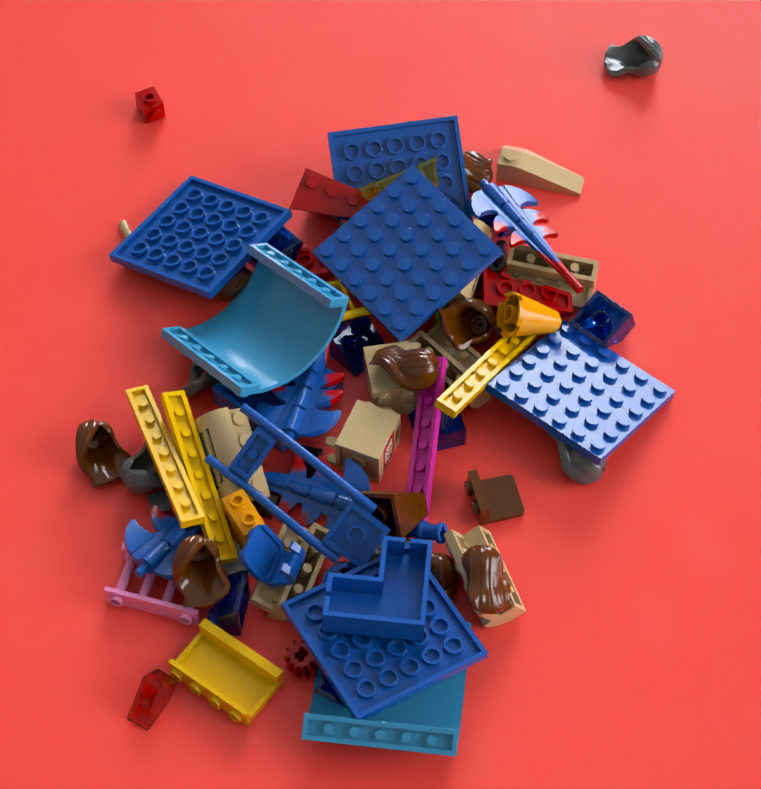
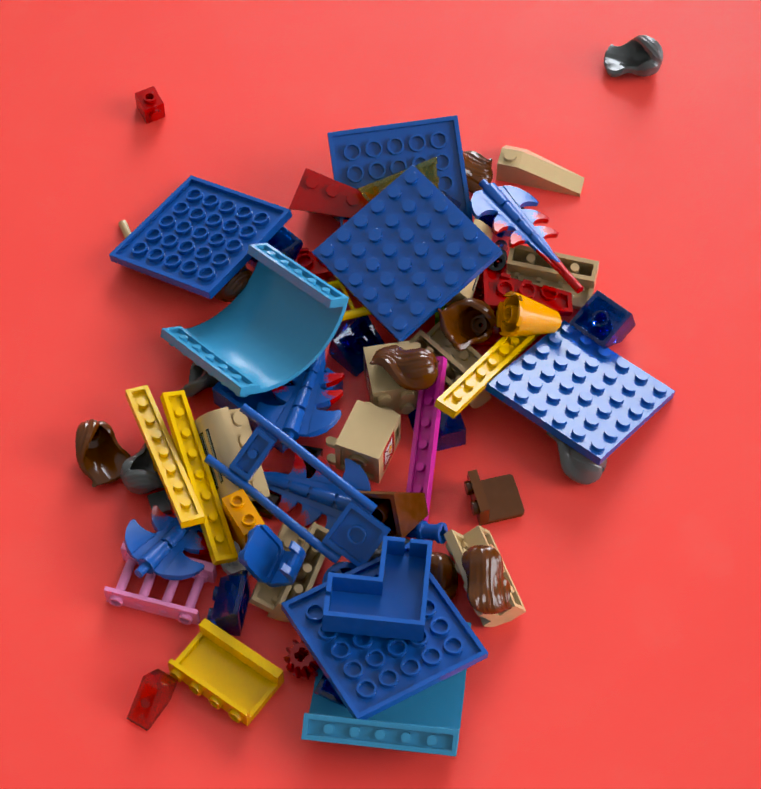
(199, 572): reddish brown piece -> none

